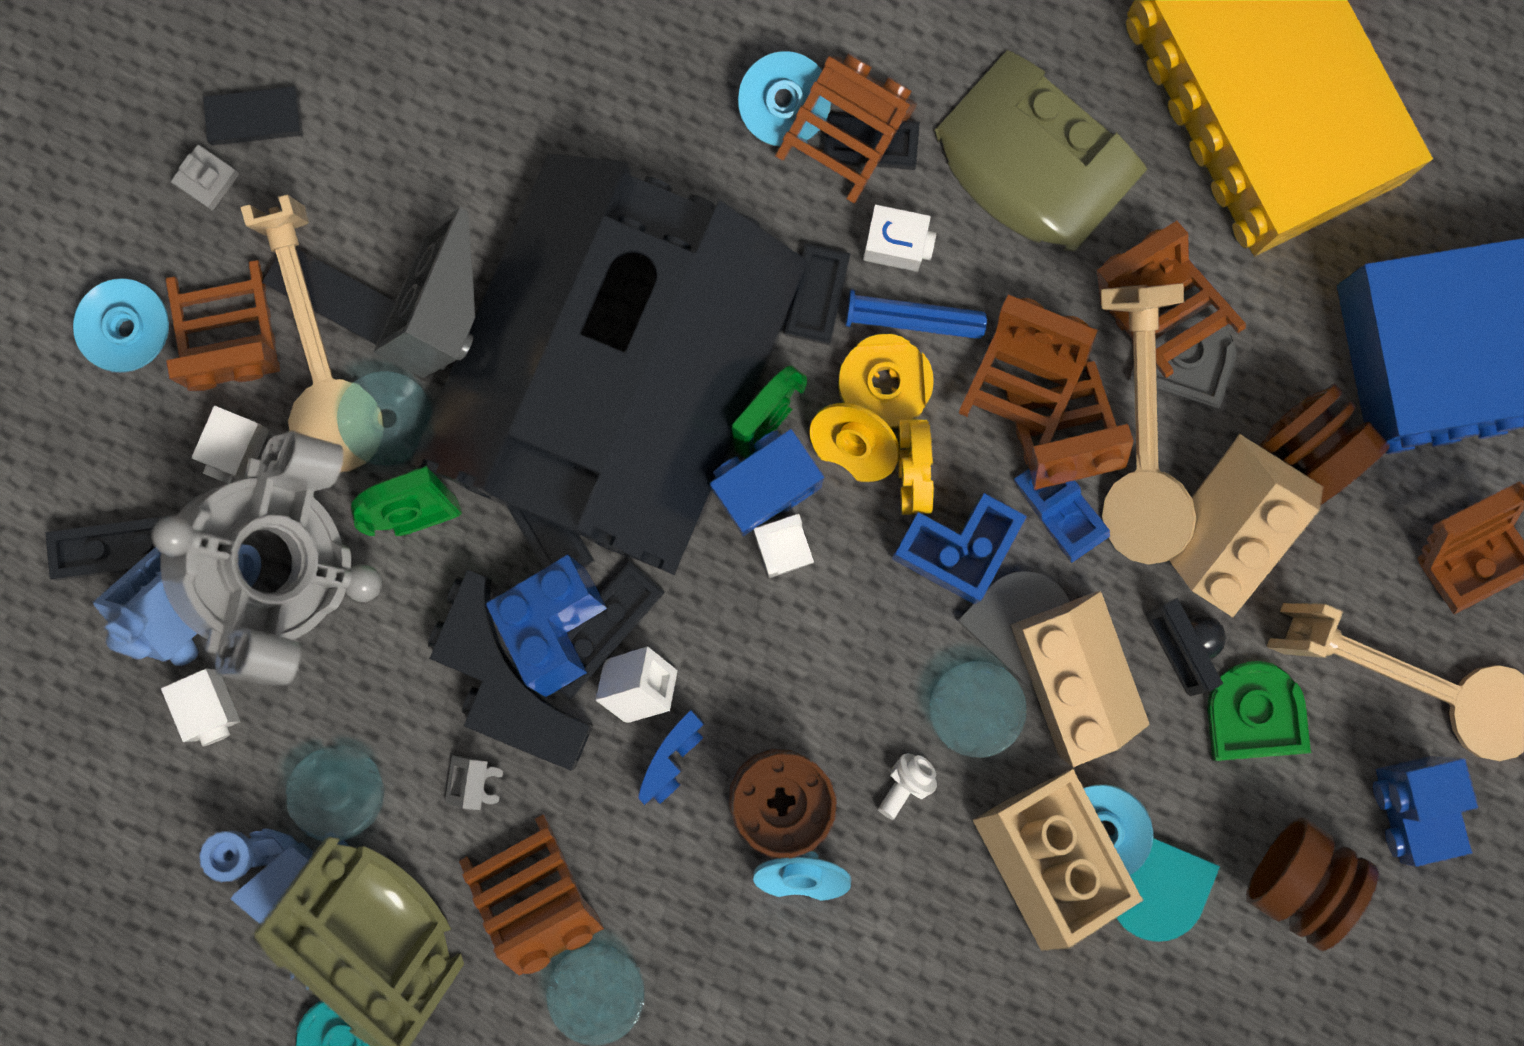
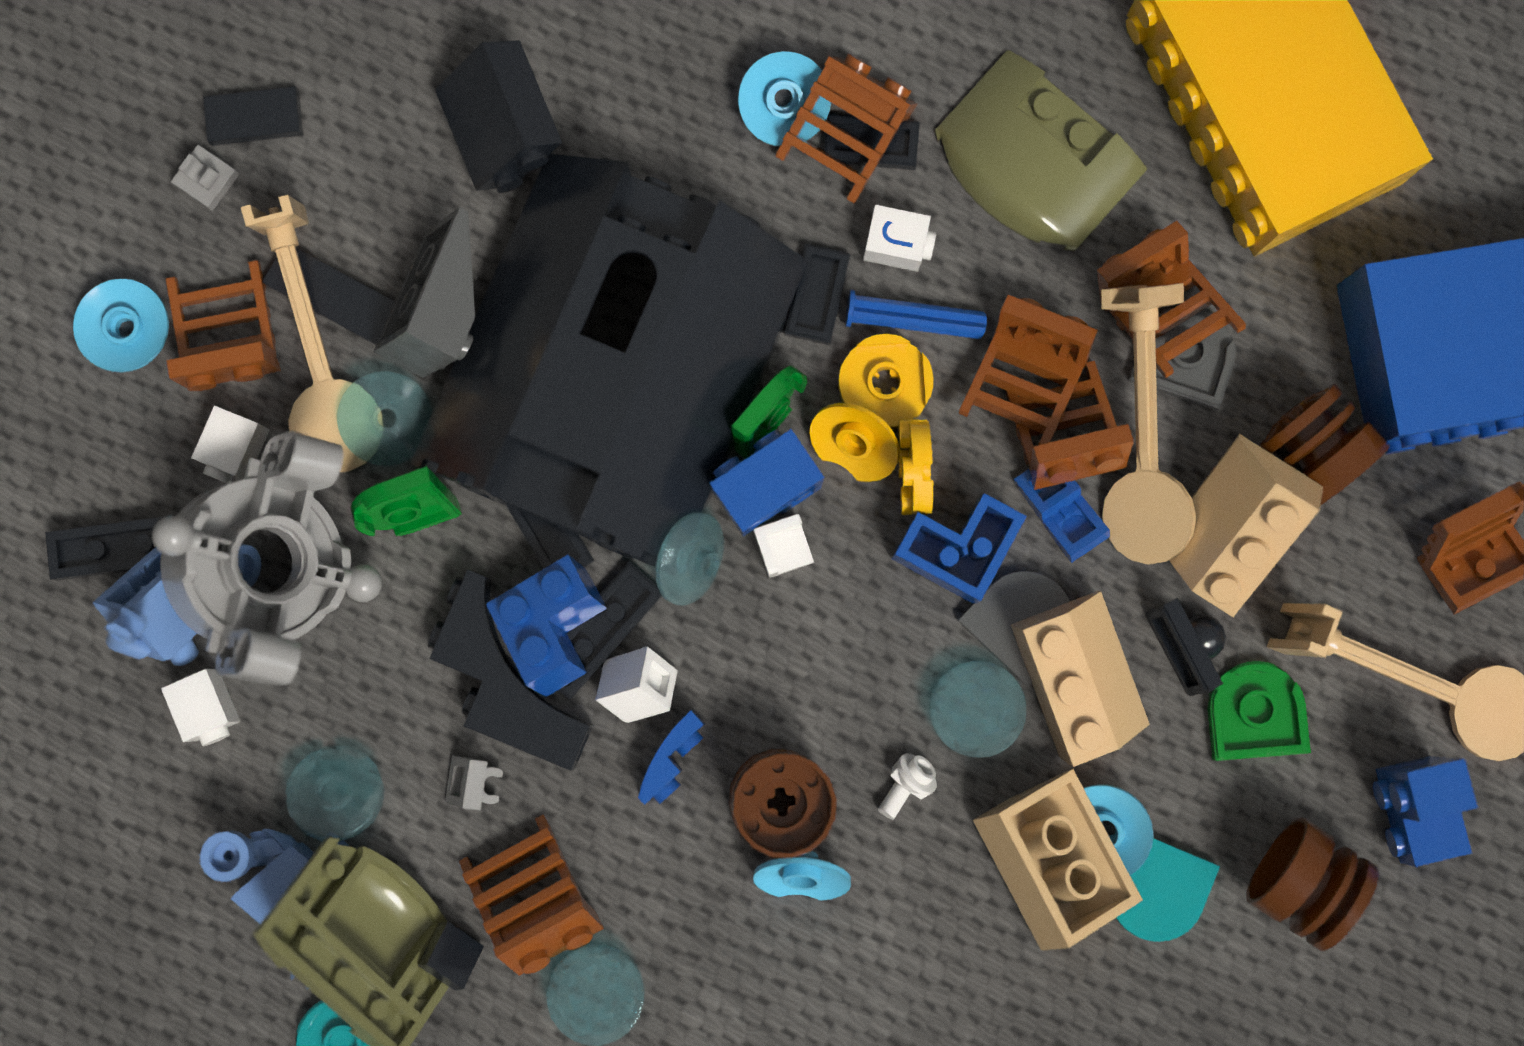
(451, 956): none -> black tile
(498, 116): none -> black brick
(689, 558): none -> clear light blue dish

